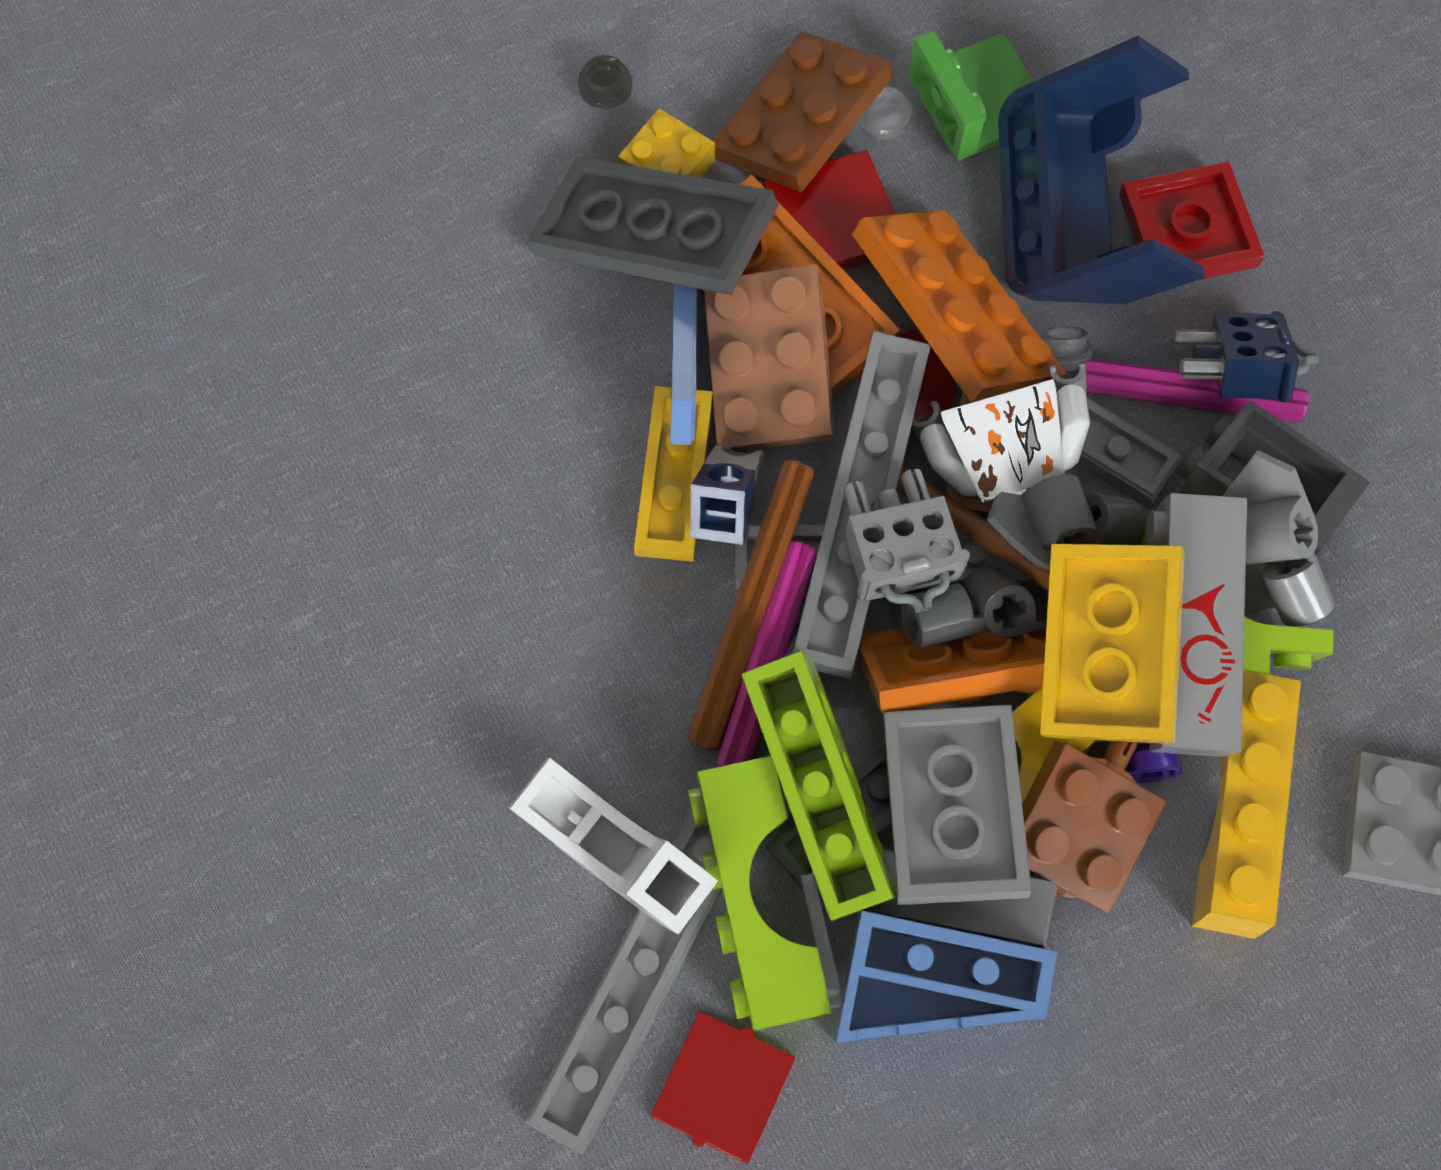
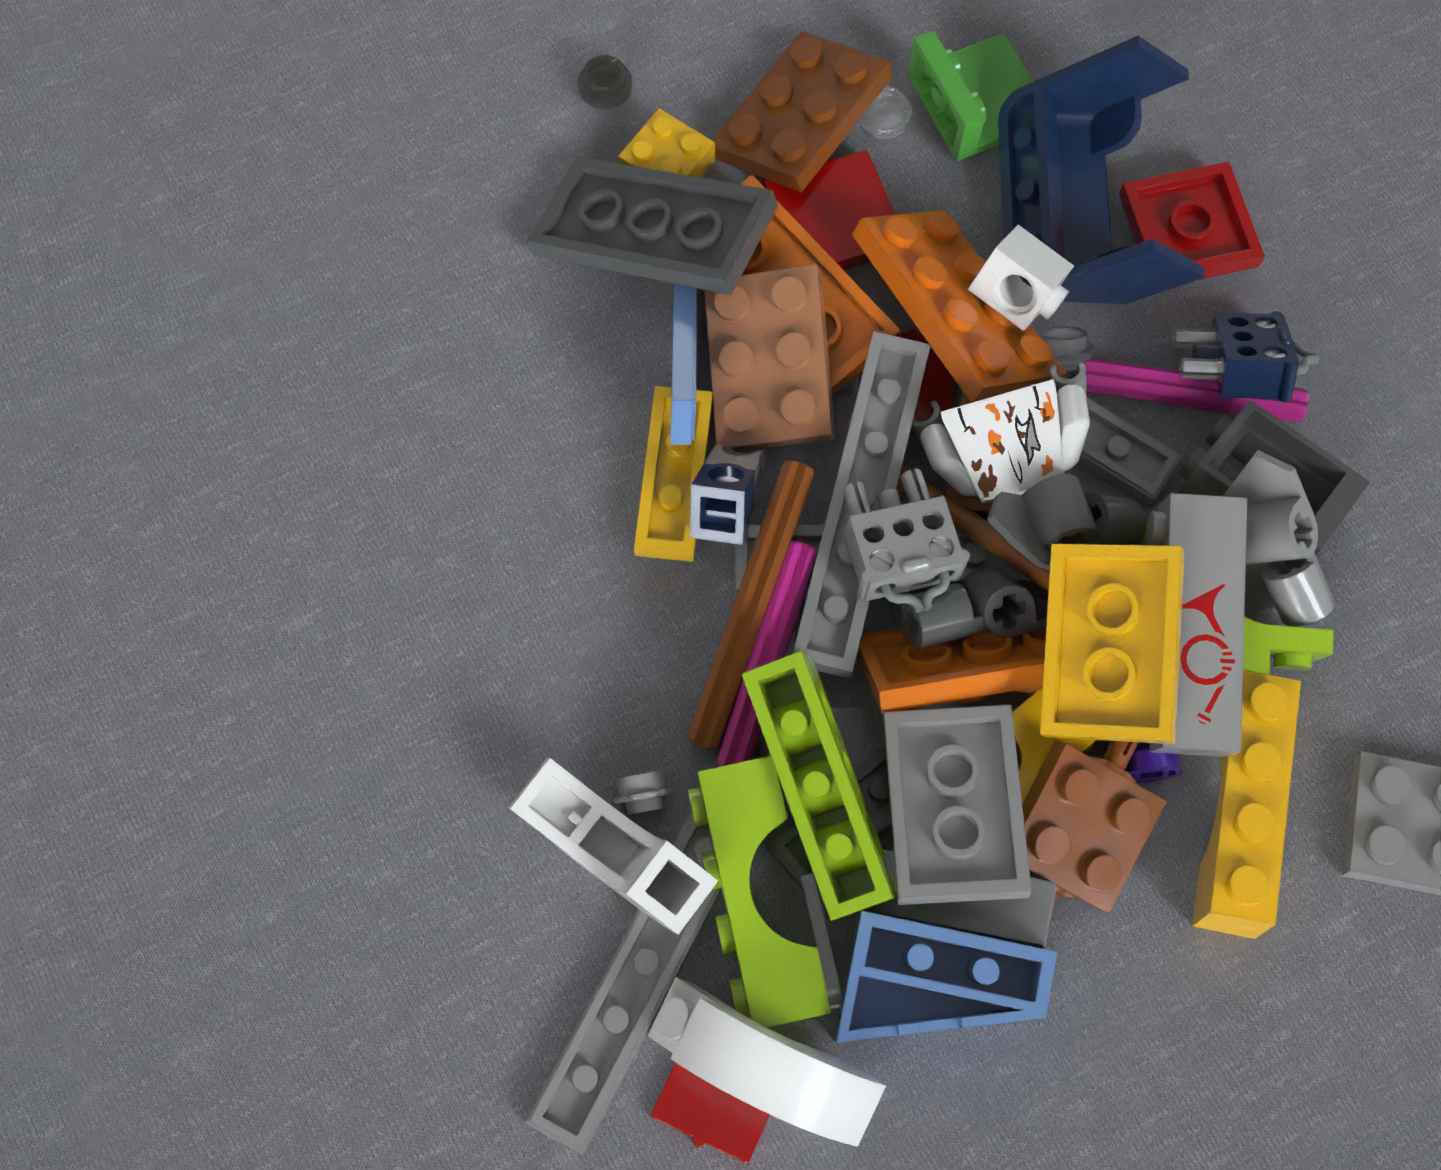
(642, 791): none -> light grey plate
(765, 1067): none -> white arch
(1004, 290): none -> white brick

